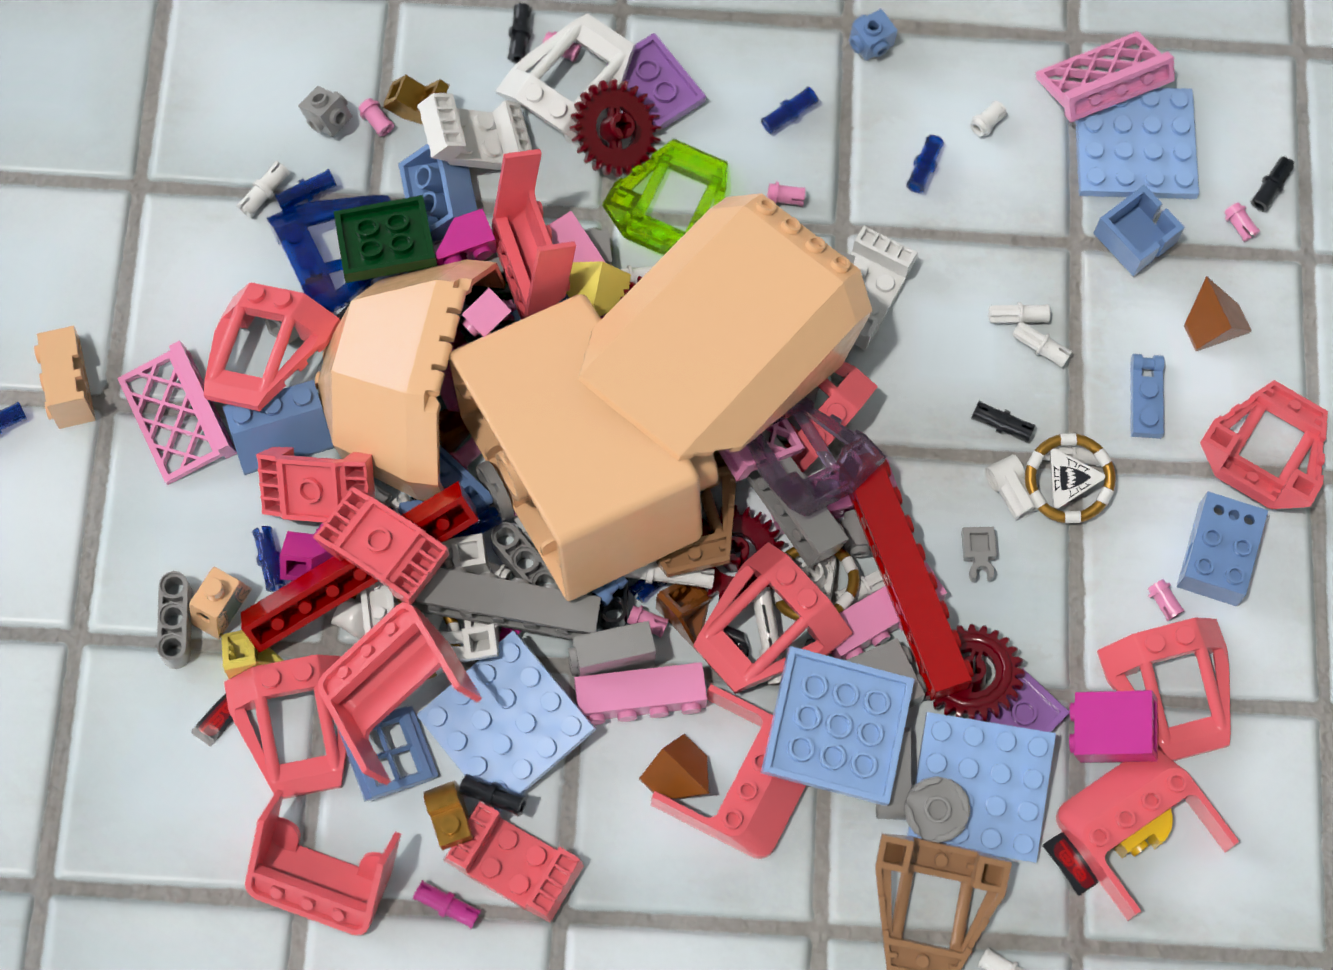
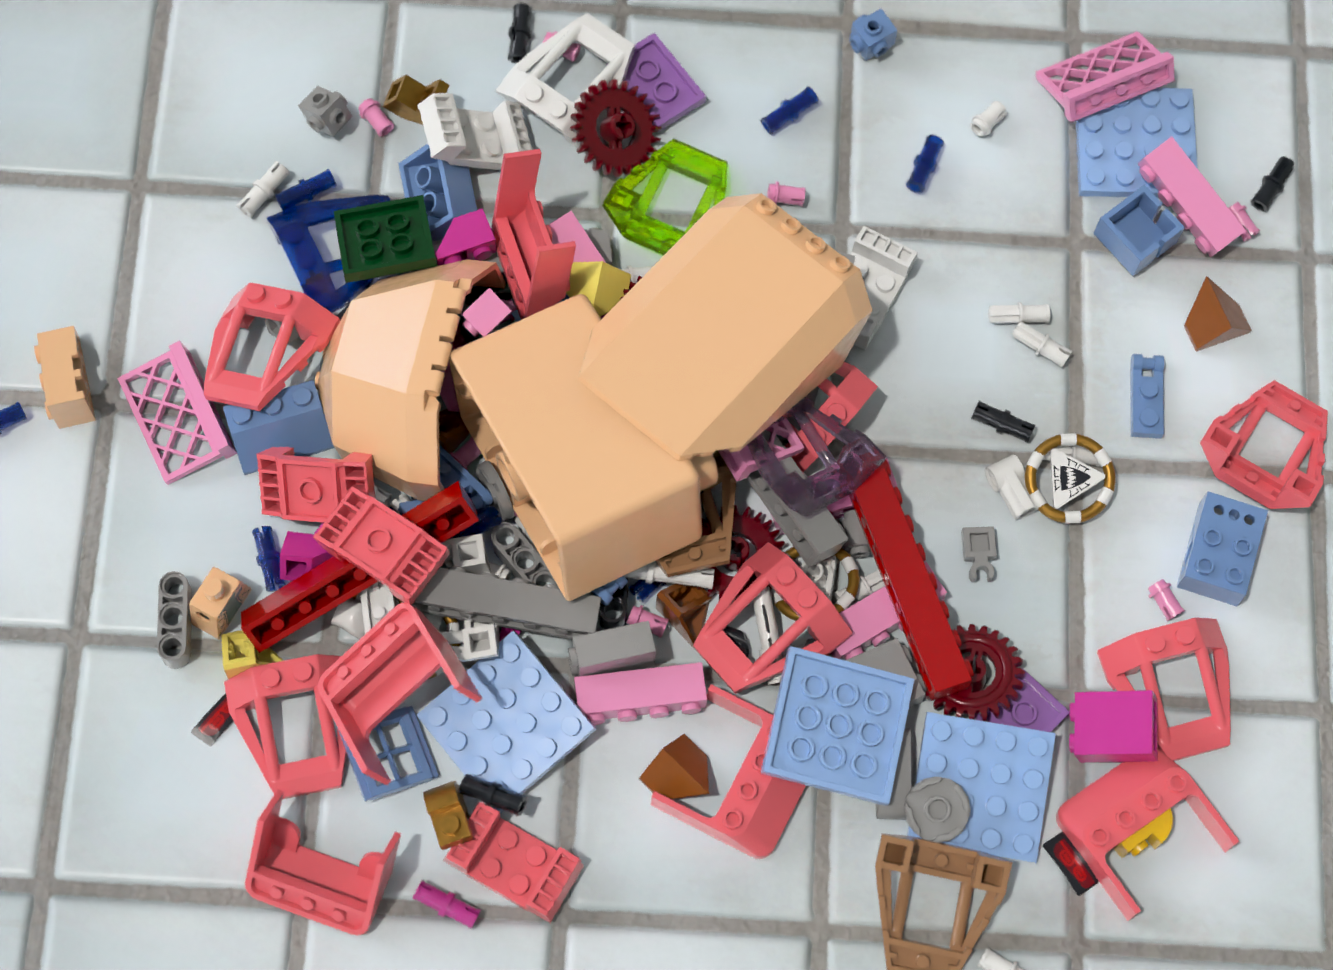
(1190, 197): none -> bright pink brick

